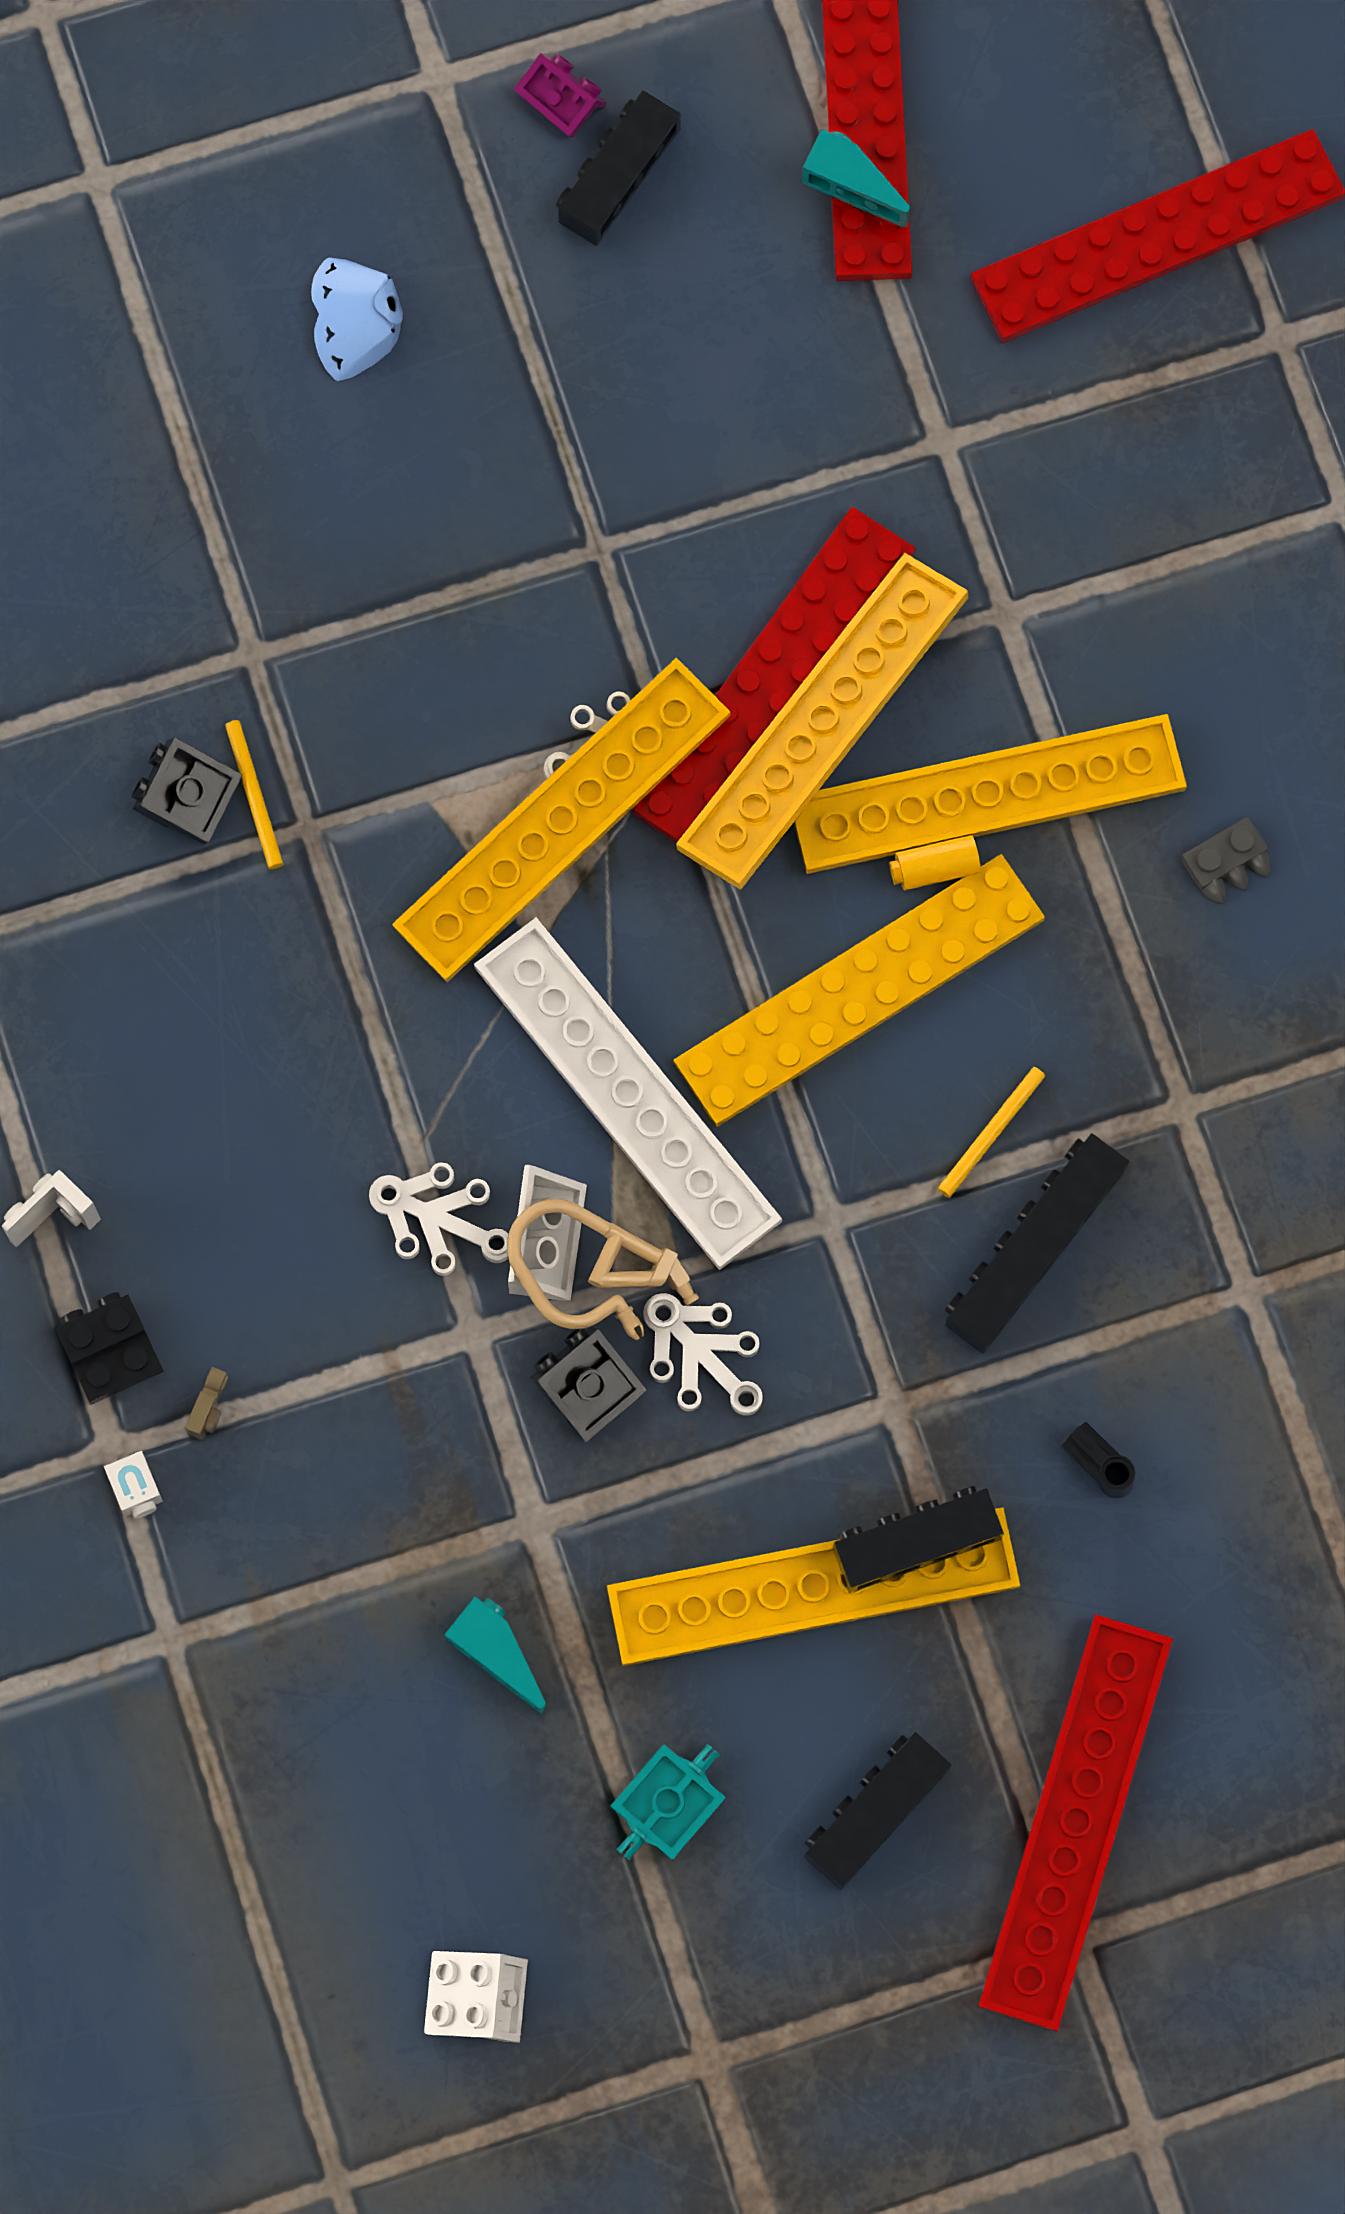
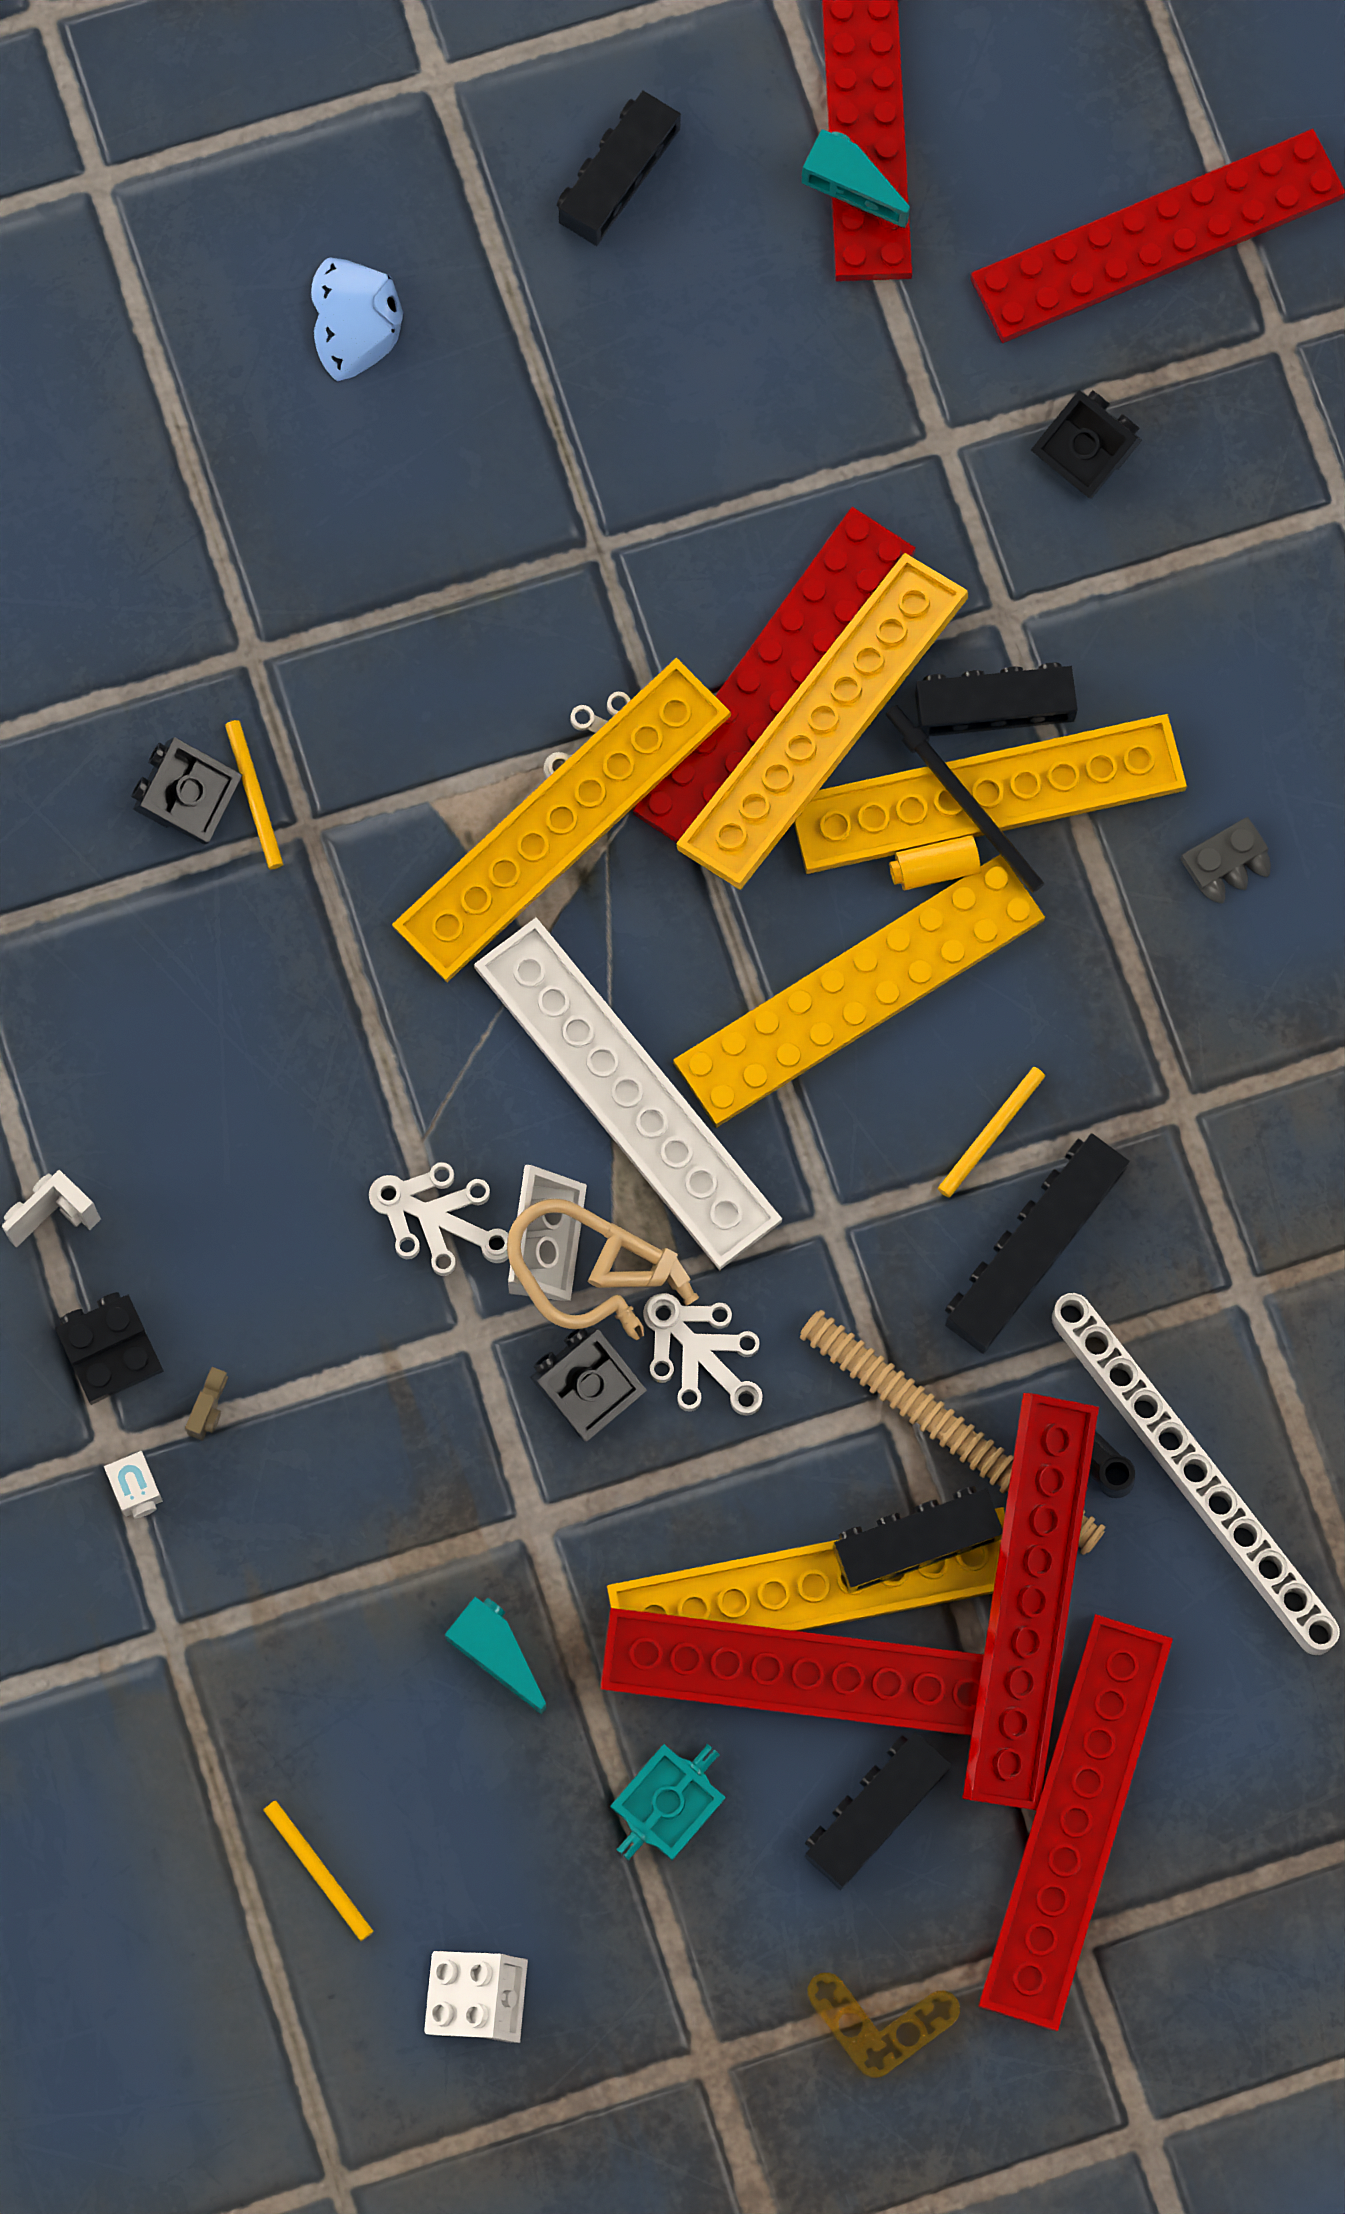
(318, 1870): none -> yellow bar
(559, 93): magenta bracket -> none
(791, 1671): none -> red plate
(869, 2035): none -> clear yellow beam
(917, 741): none -> black bar
(922, 1409): none -> tan piece
(996, 700): none -> black brick
(1030, 1602): none -> red plate
(1087, 442): none -> black plate
(1195, 1492): none -> white beam

